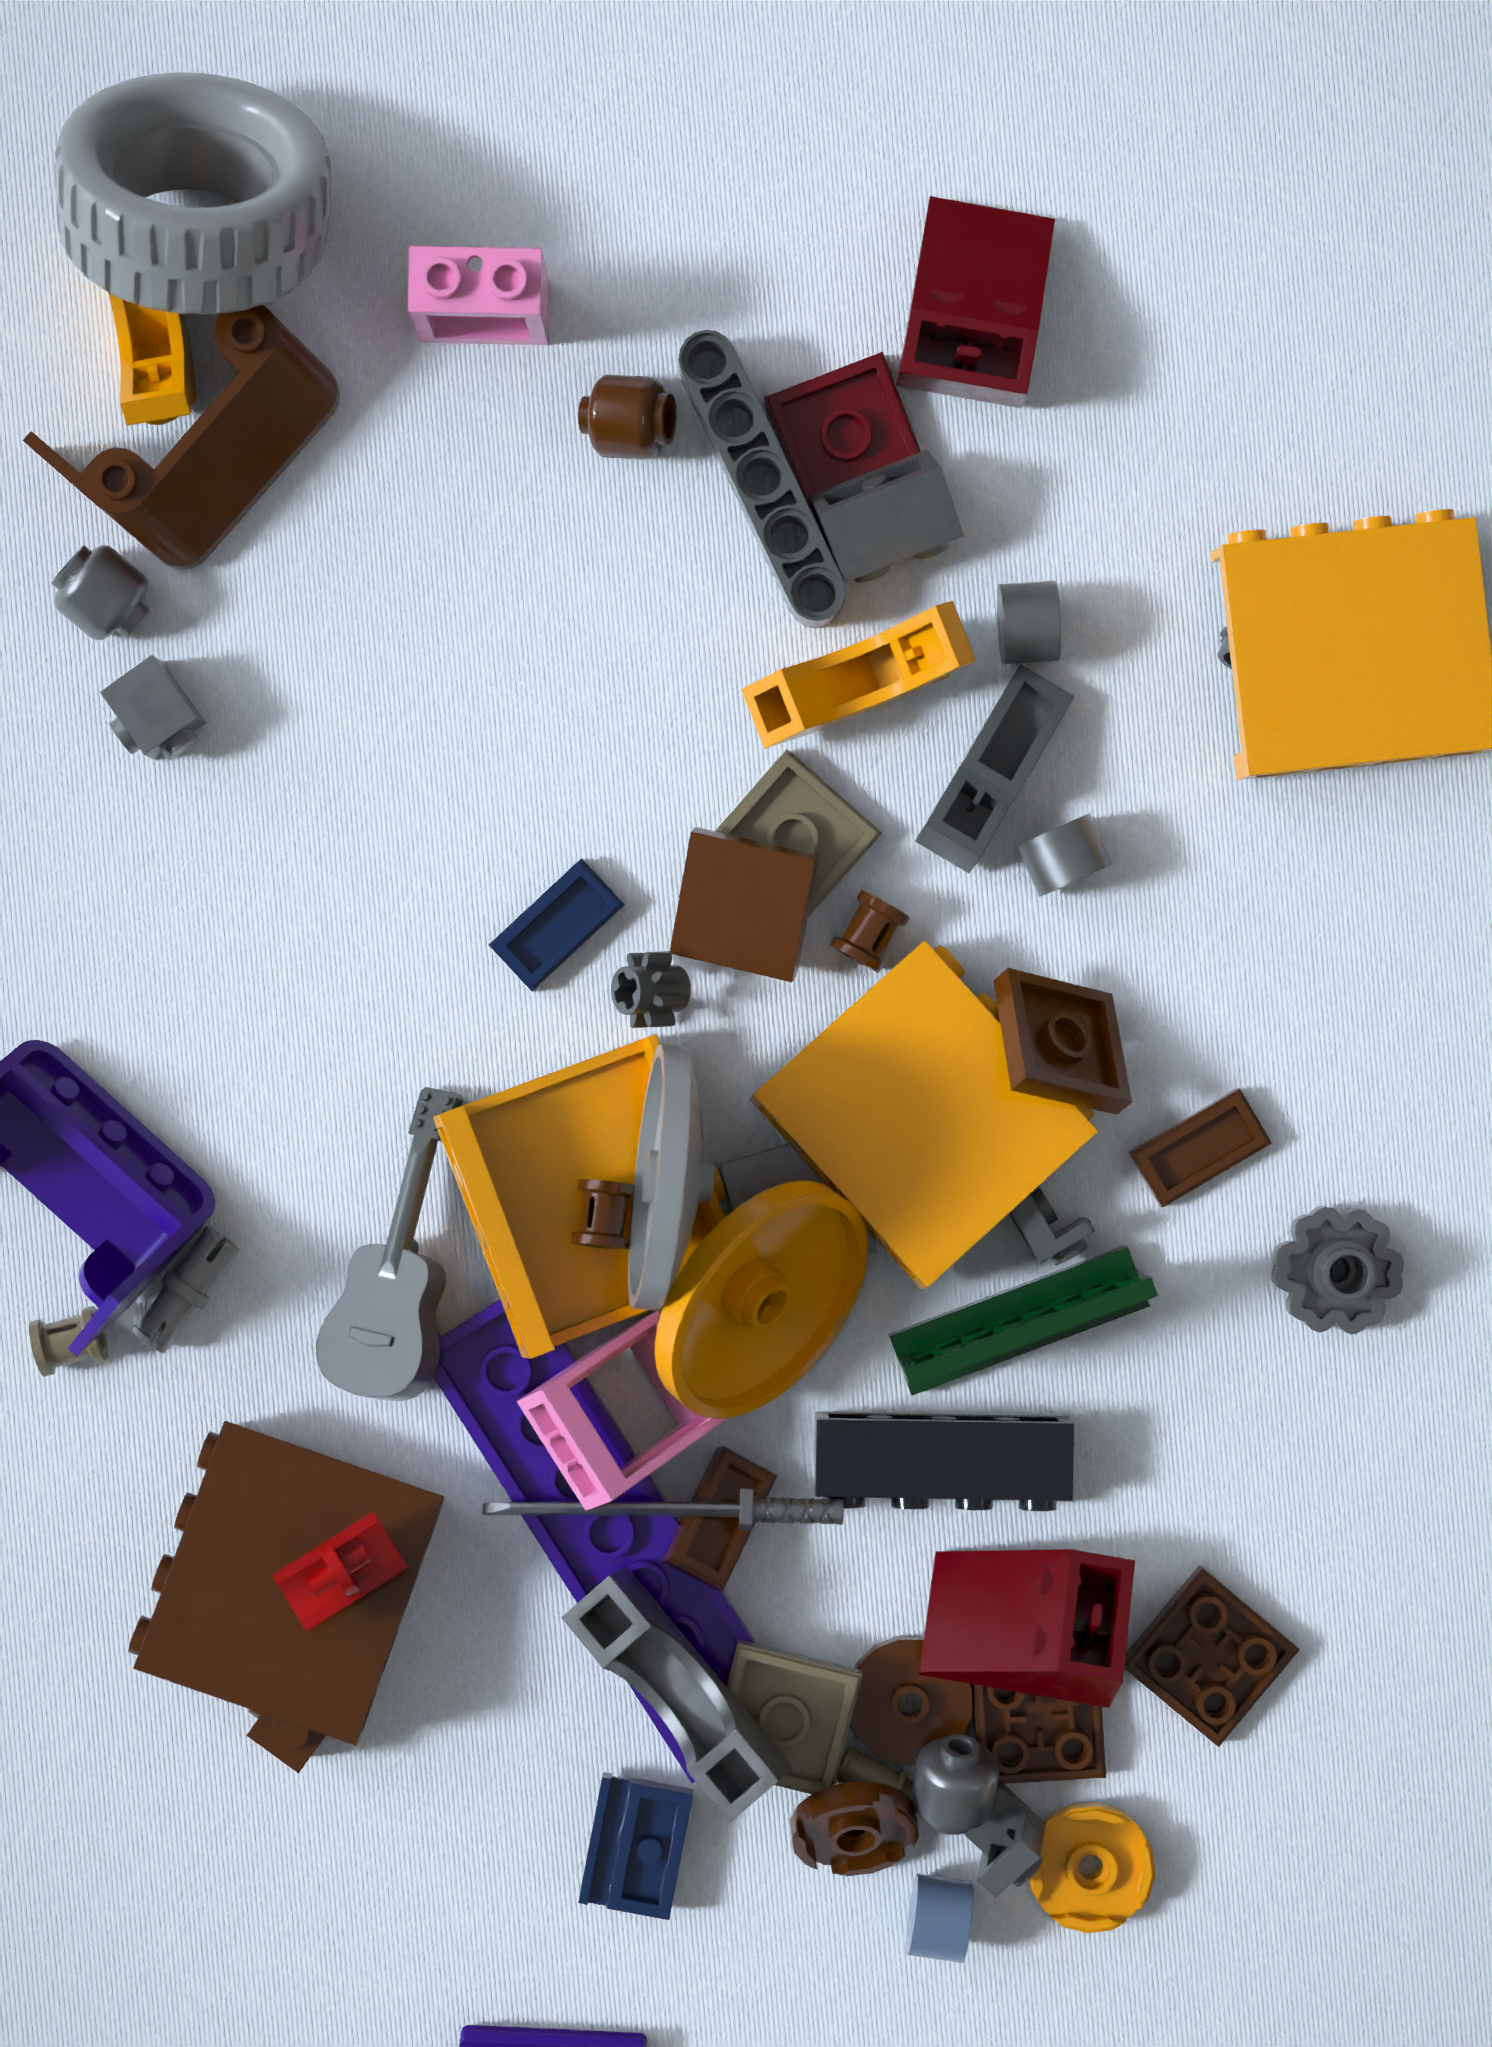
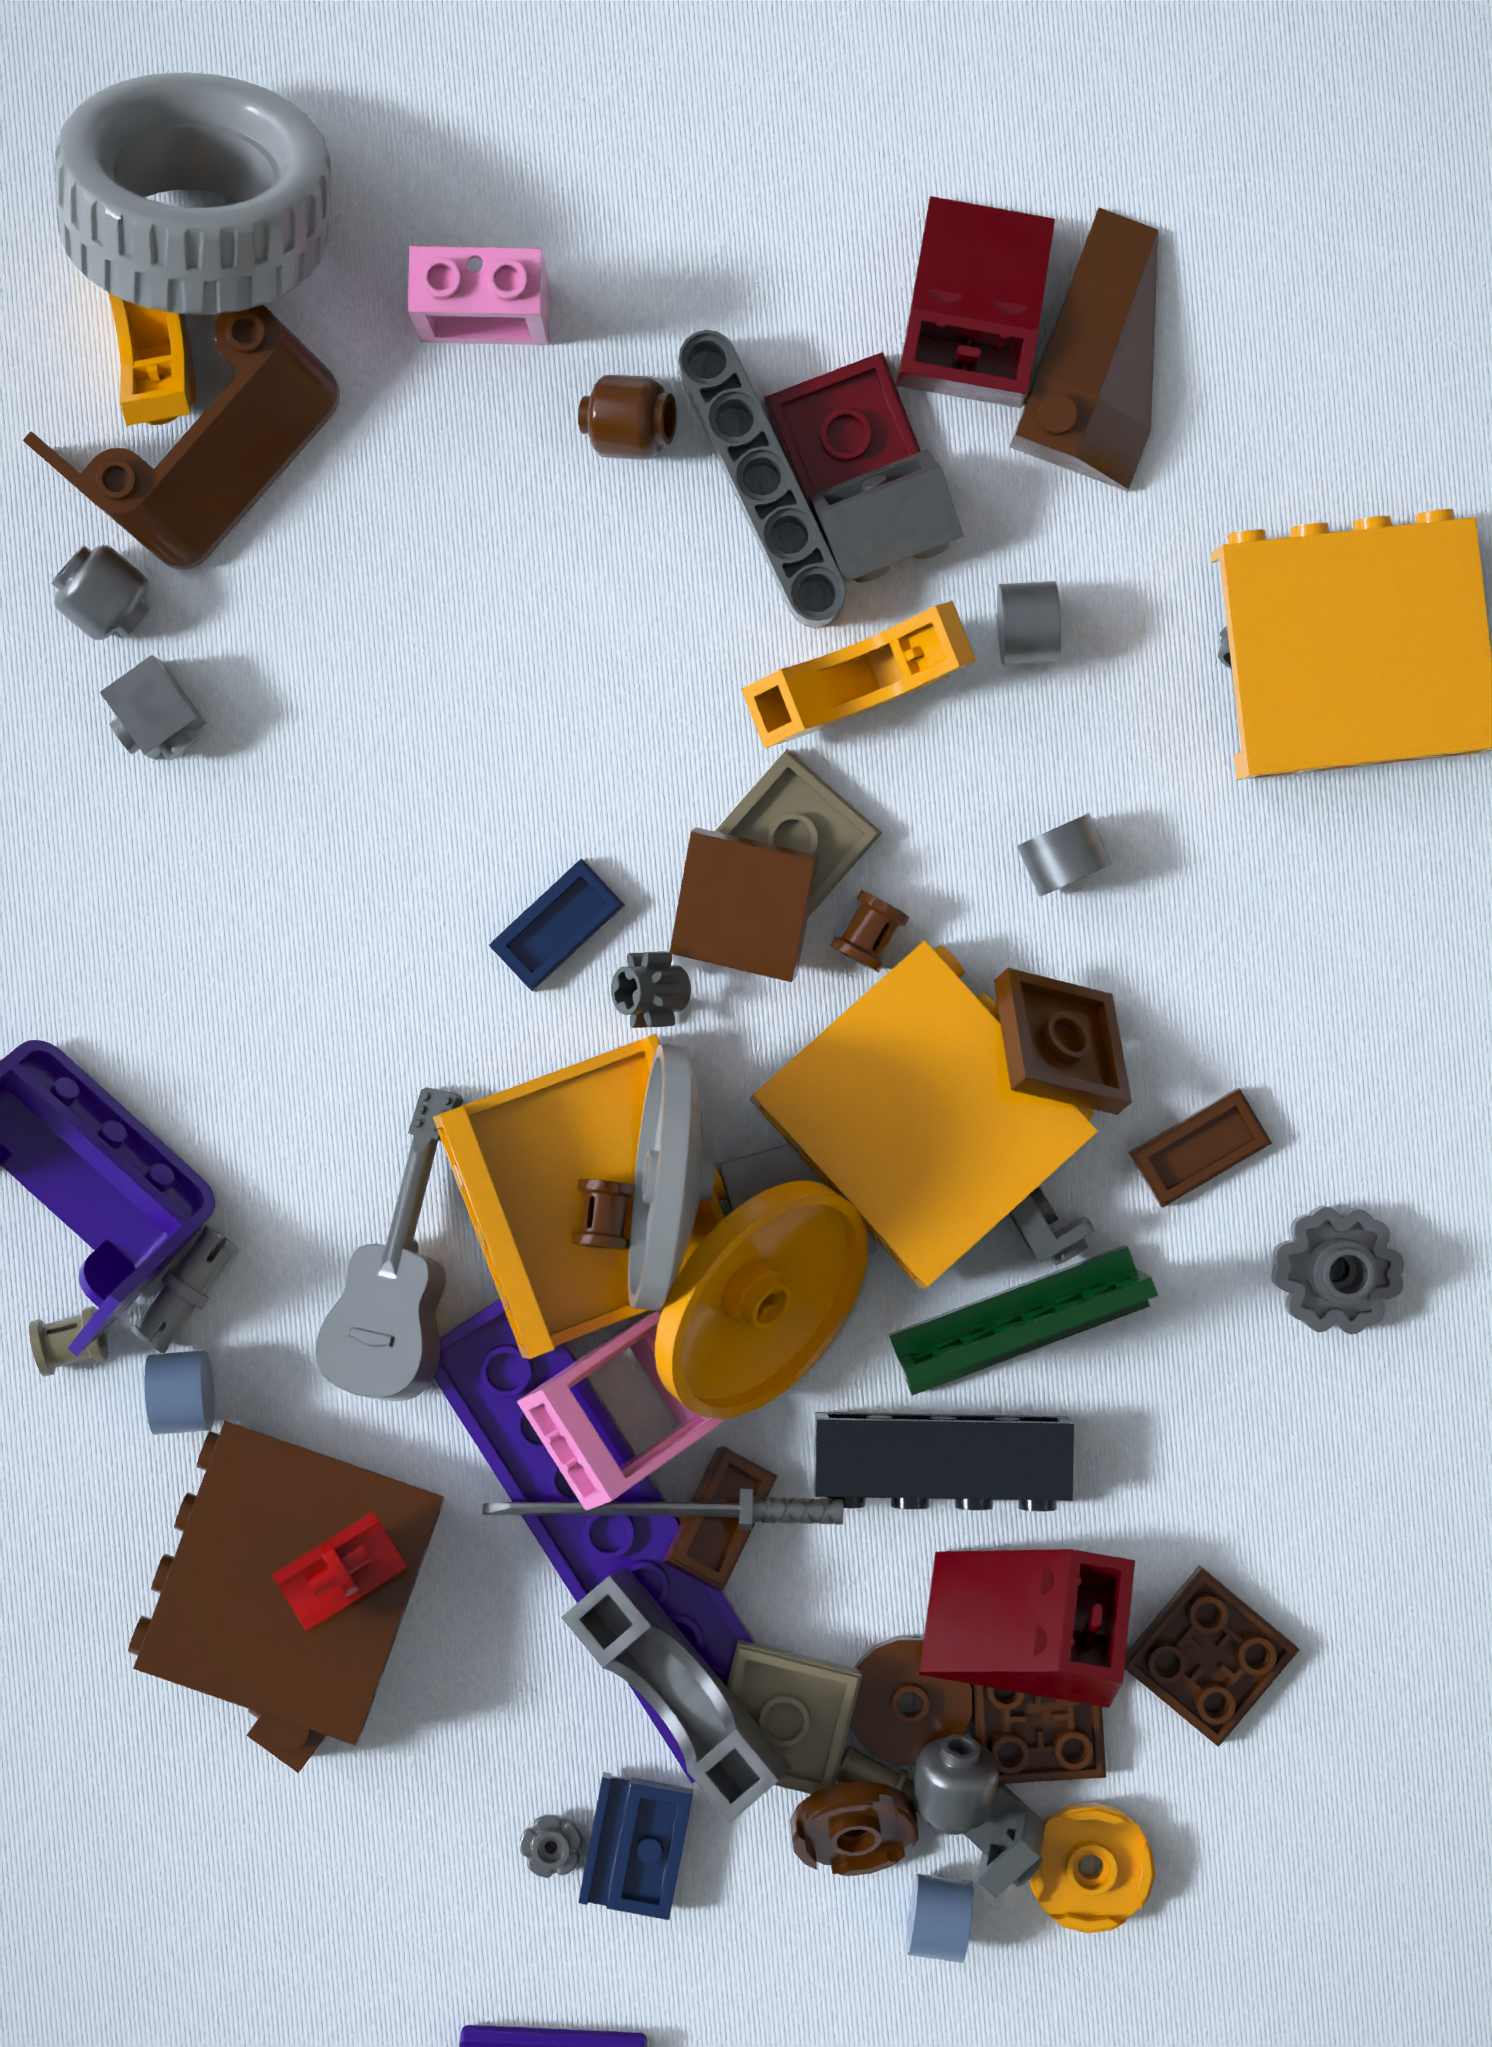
(179, 1392): none -> sand blue piece
(555, 1829): none -> flat silver plate
(994, 769): dark grey slope -> none
(1096, 374): none -> reddish brown wedge

